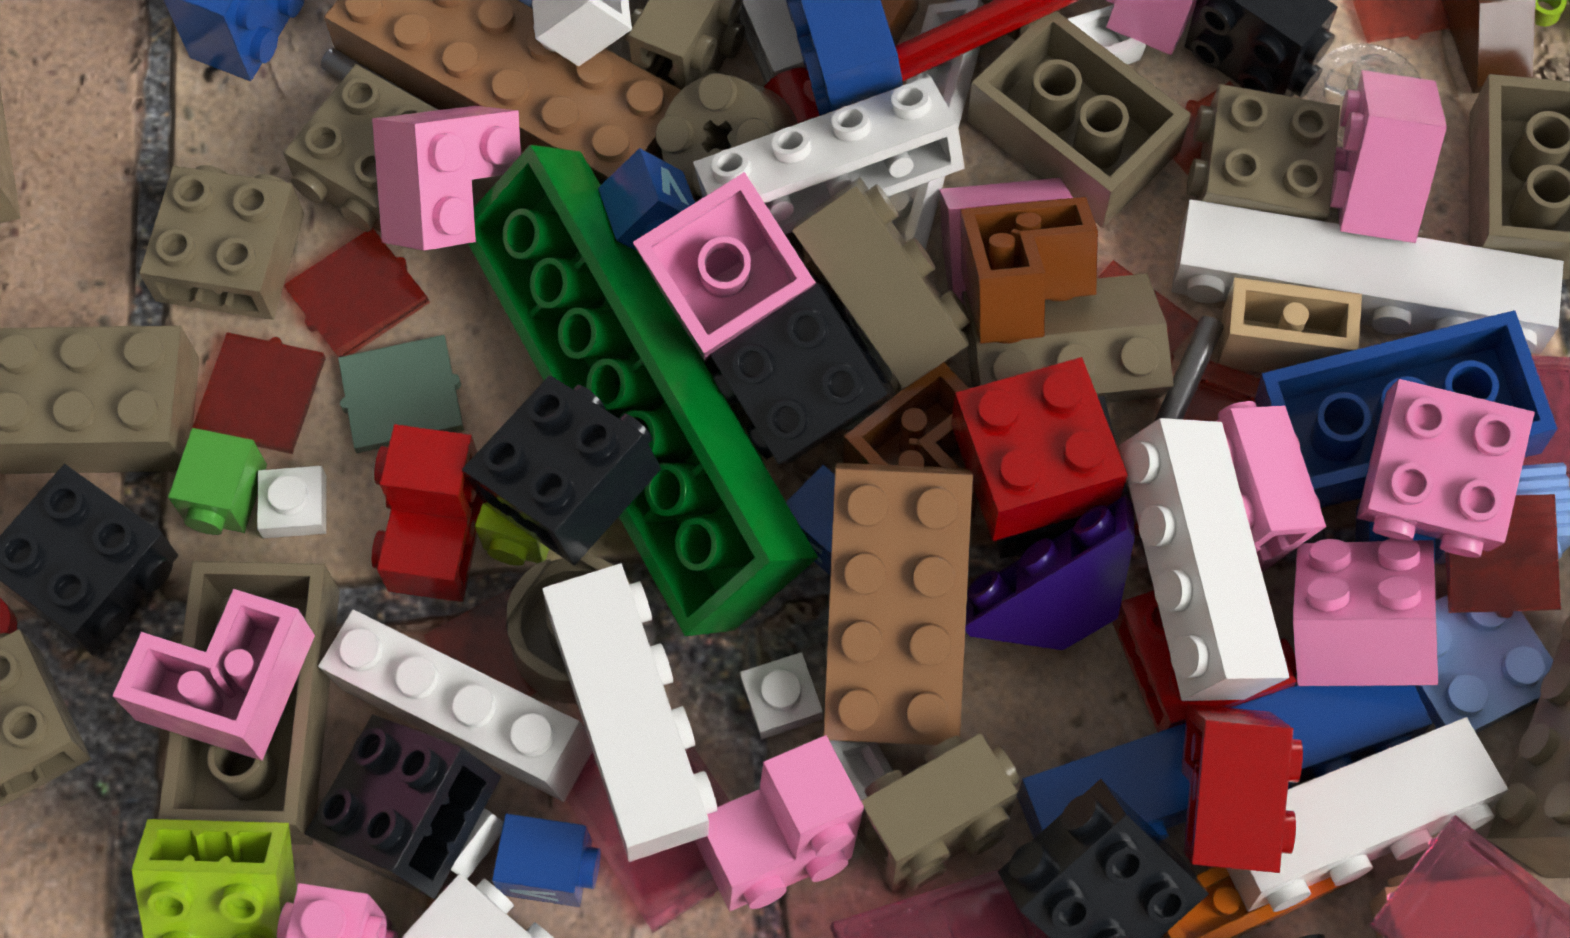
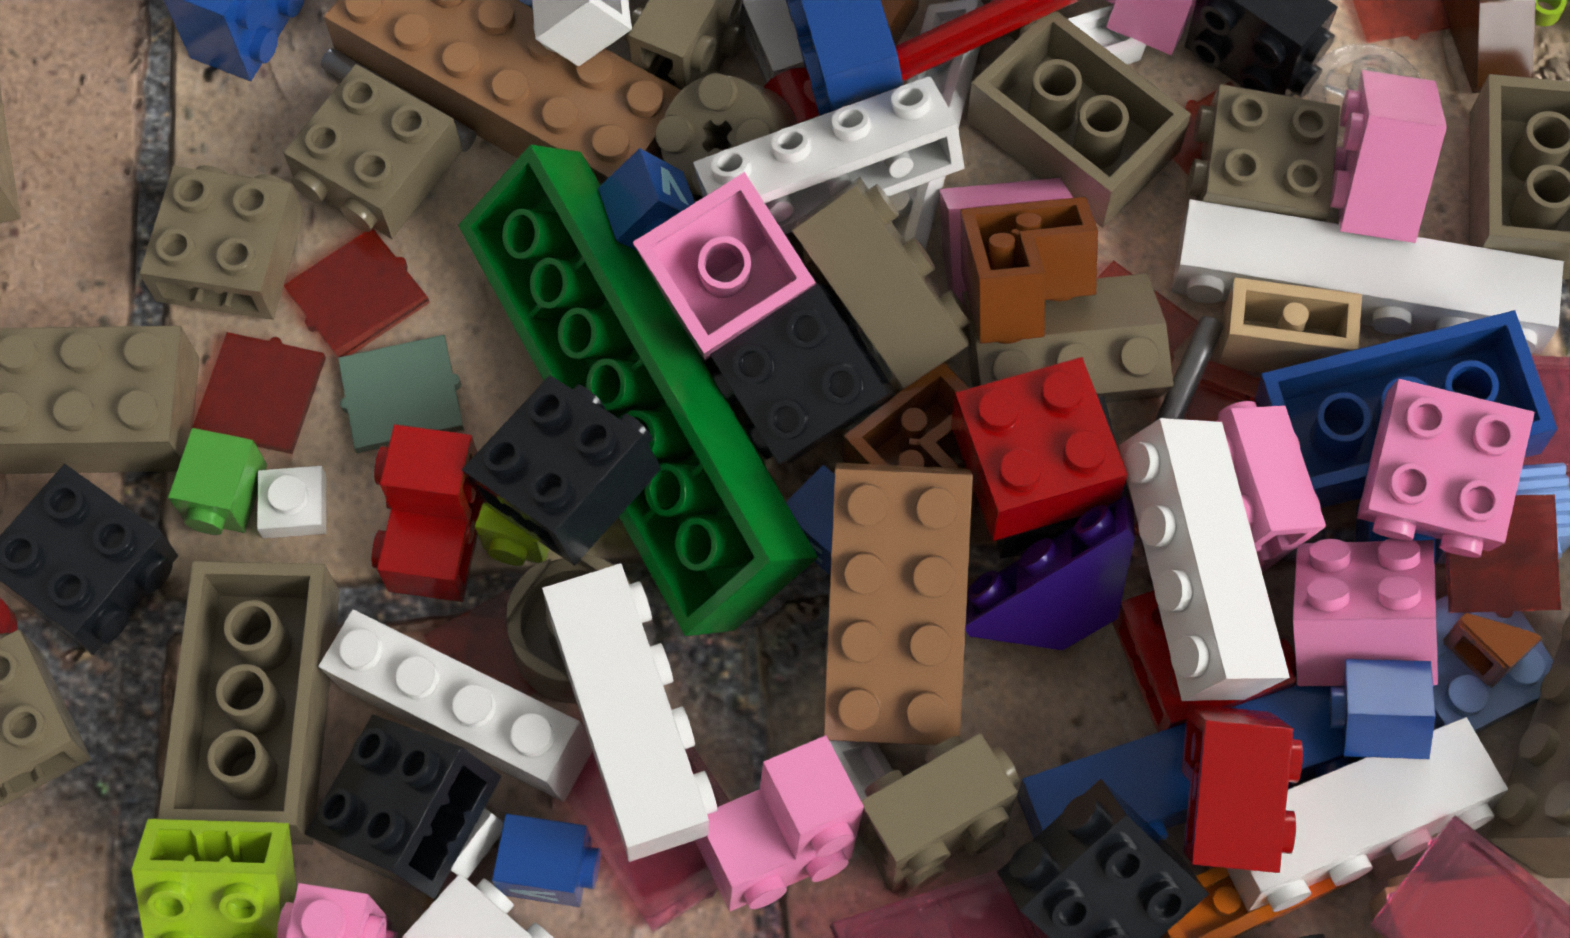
(231, 690): bright pink brick -> none
(429, 169): bright pink brick -> none
(781, 695): white plate -> none
(1385, 708): none -> blue brick
(1489, 646): none -> dark orange slope

